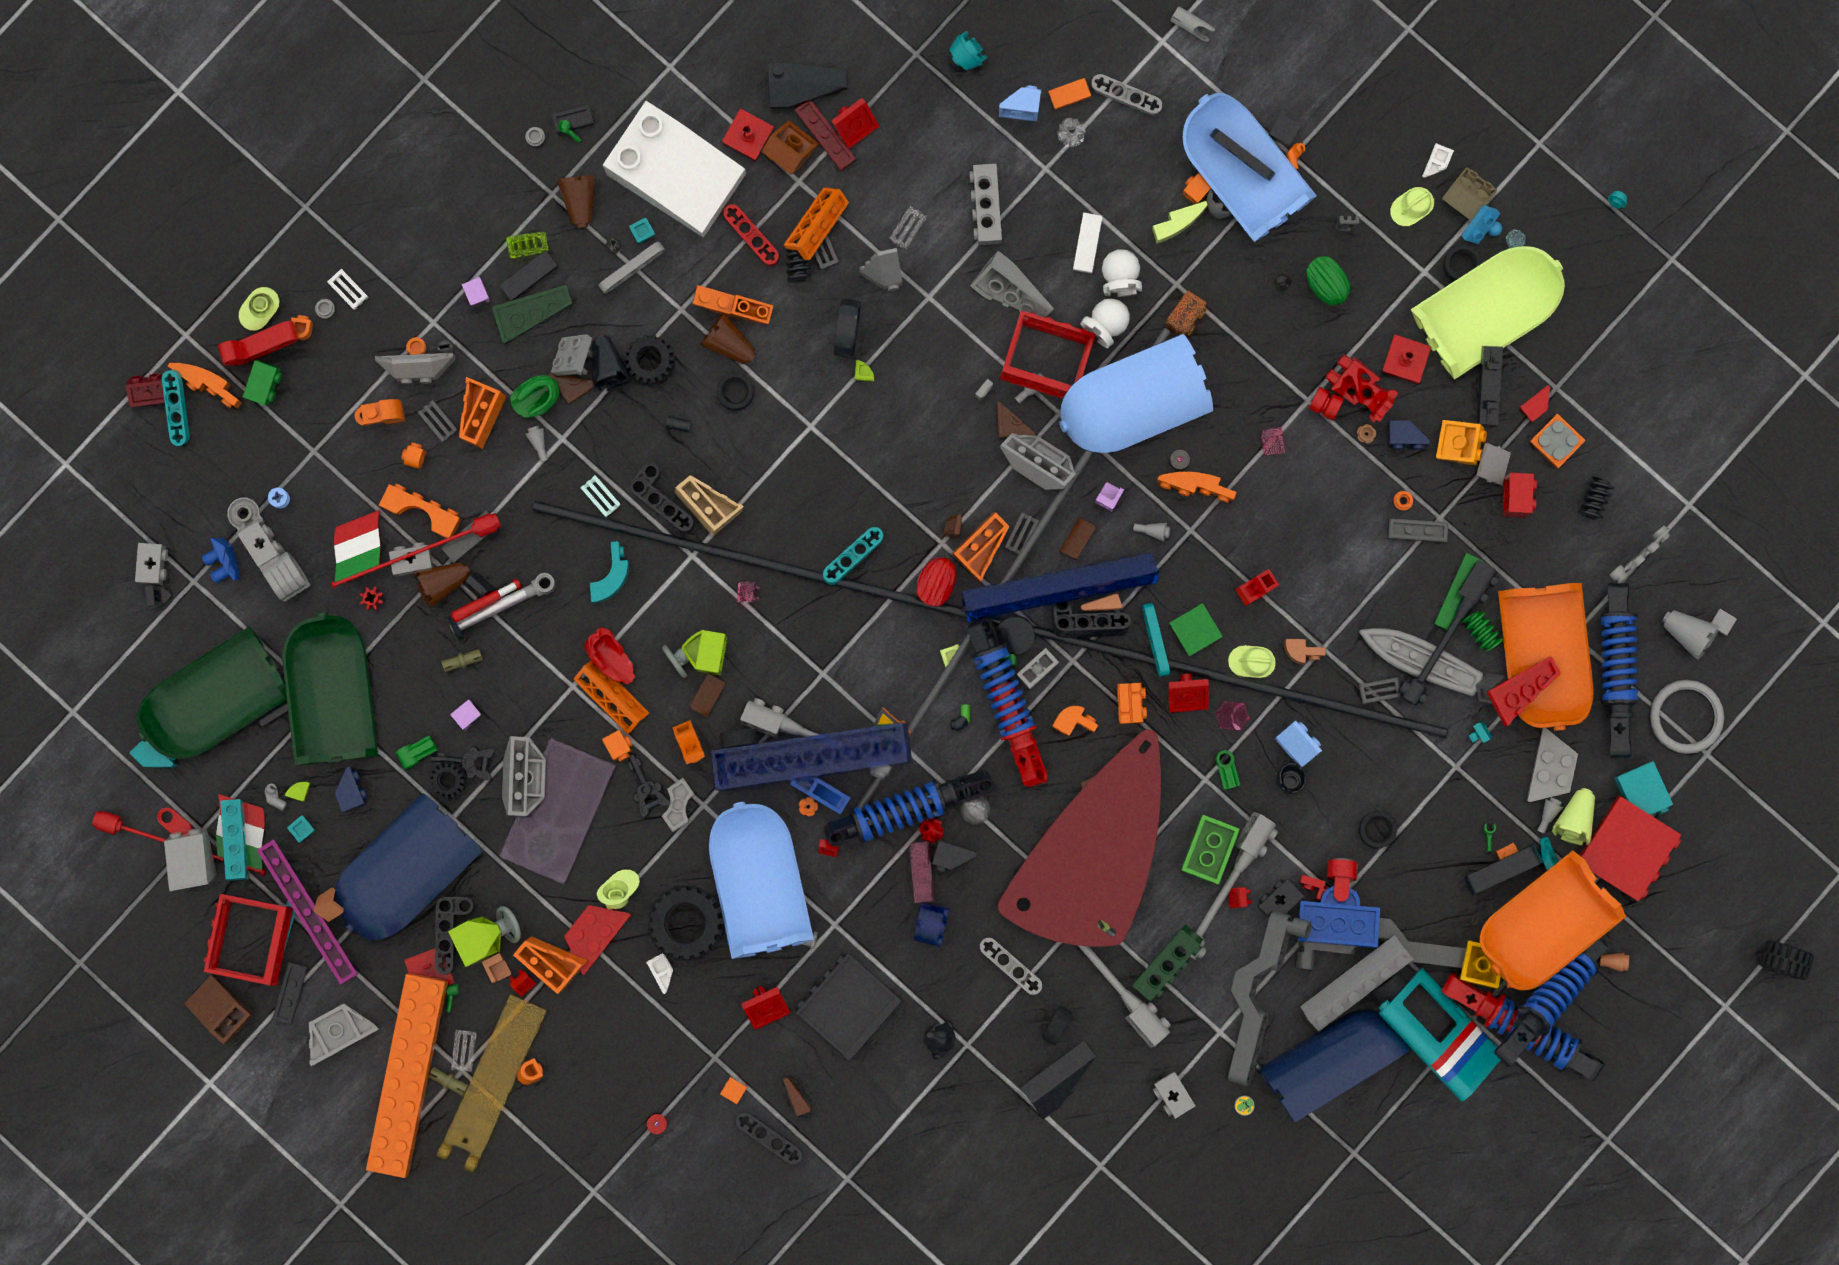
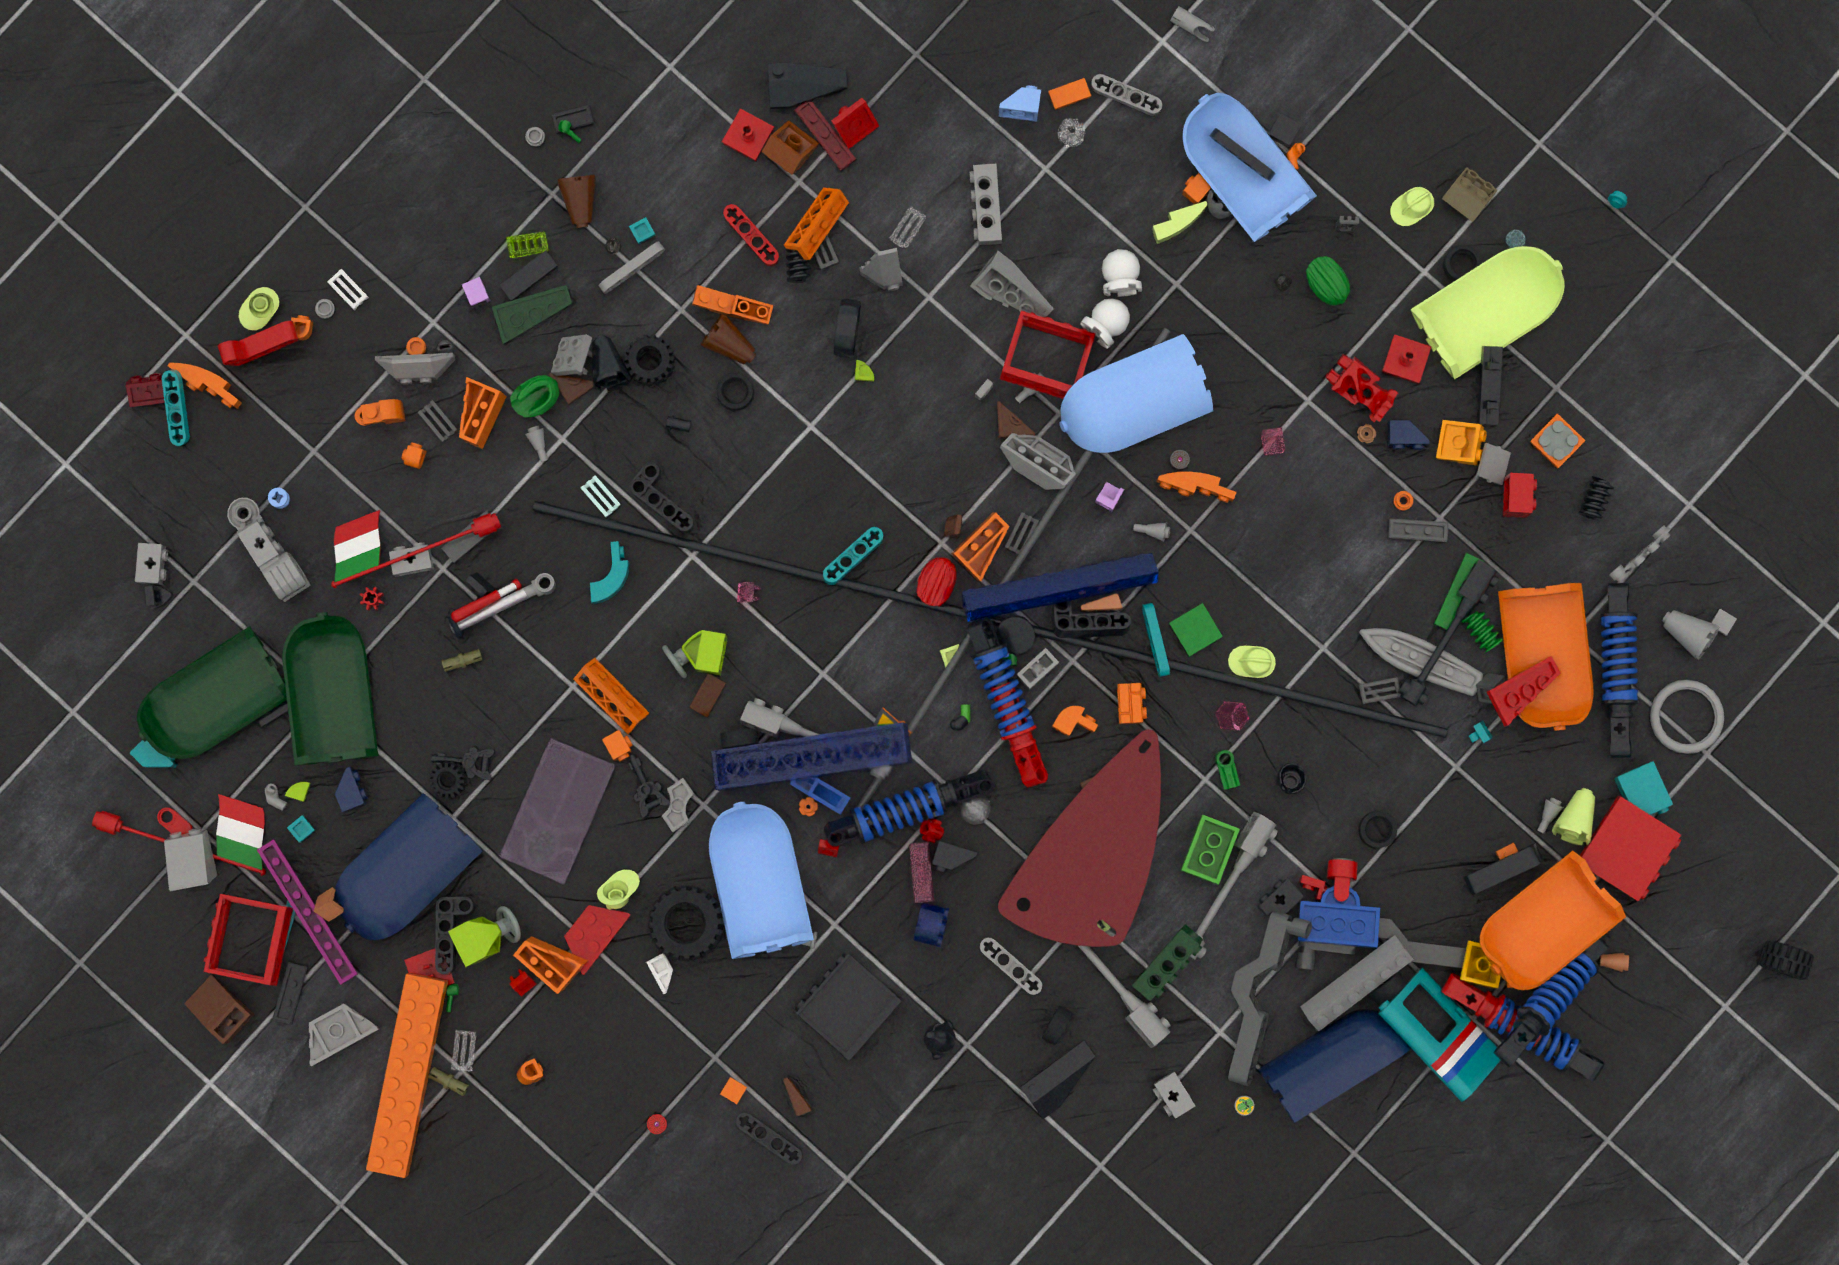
(225, 554): blue connector -> none
(234, 840): teal brick -> none
(262, 382): green brick -> none
(398, 501): orange arch -> none
(412, 754): green piece -> none
(440, 581): reddish brown cone -> none
(465, 714): lavender panel -> none
(493, 1079): clear yellow hinge -> none
(496, 968): nougat panel -> none
(522, 776): light grey wedge -> none
(609, 656): red hair -> none
(674, 169): white slope -> none
(688, 742): orange brick -> none
(707, 505): tan wedge -> none
(765, 1007): red tile -> none
(967, 52): teal cone -> none
(1077, 539): reddish brown slope -> none
(1087, 243): white tile -> none
(1186, 313): clear orange brick -> none
(1188, 694): red tile -> none
(1238, 897): red tile -> none
(1257, 587): red brick -> none
(1297, 651): nougat brick -> none
(1298, 743): light blue slope -> none
(1326, 403): red wheel -> none
(1438, 160): white tile -> none
(1483, 223): dark azure plate -> none
(1489, 836): green hand -> none
(1536, 405): red tile -> none
(1547, 853): teal tile -> none
(1552, 768): light grey wing -> none

